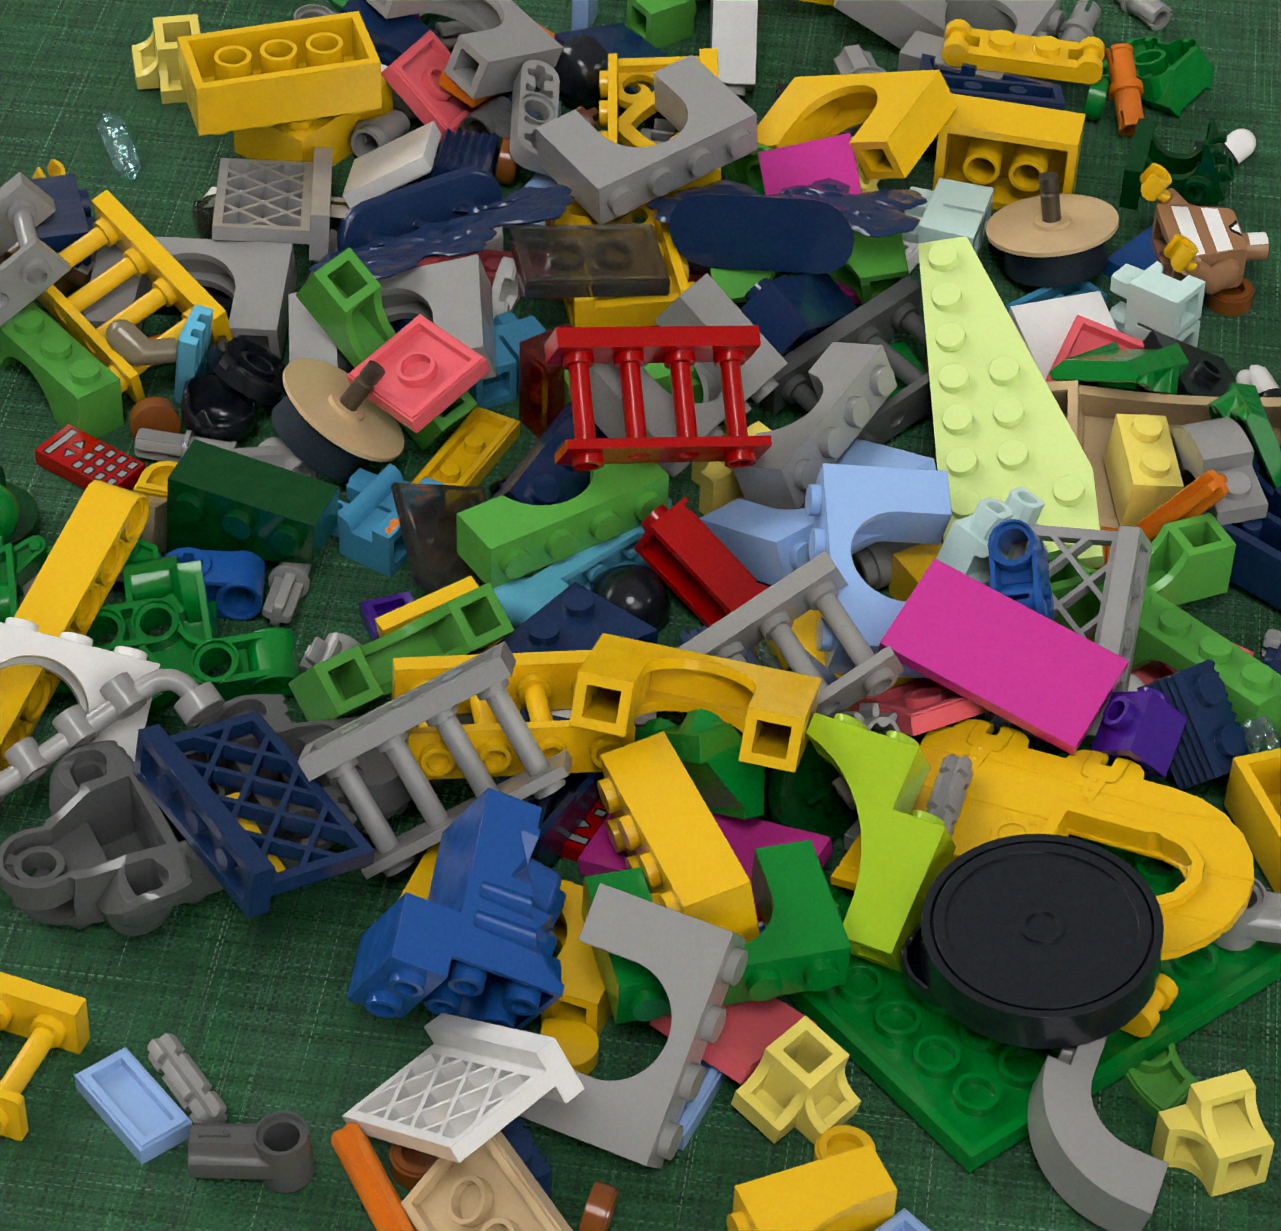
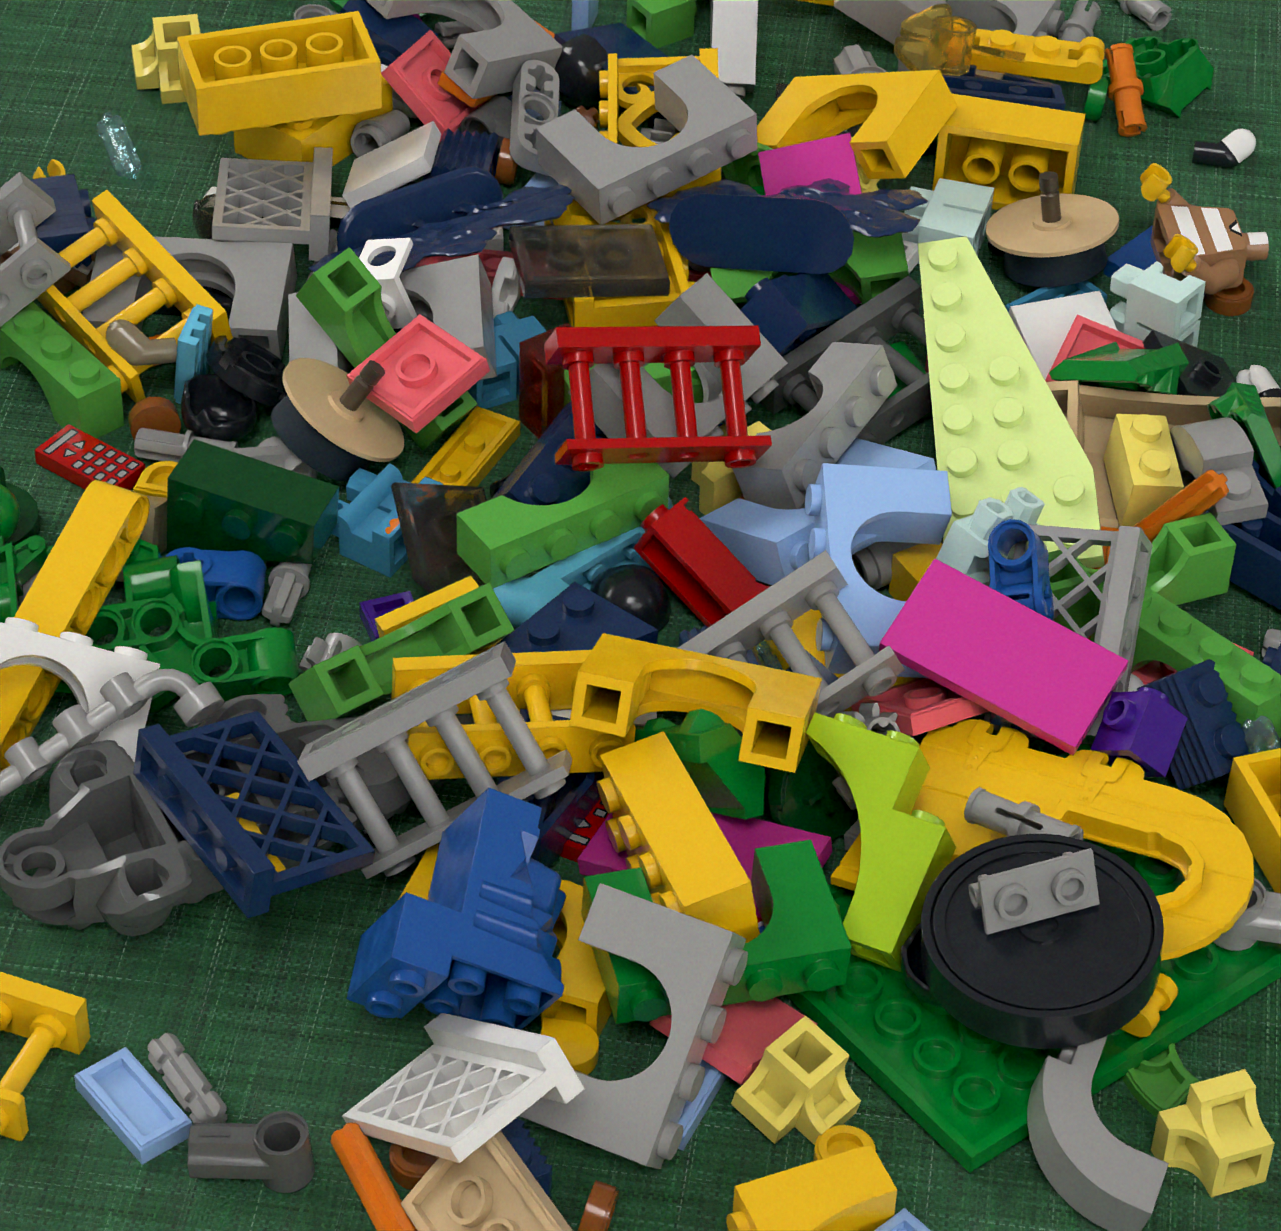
(393, 294): none -> white bracket
(943, 42): none -> clear yellow piece
(949, 789): light grey axle -> none
(1014, 818): none -> light grey pin
(1036, 891): none -> light grey hinge
(1194, 180): dark green tile -> none

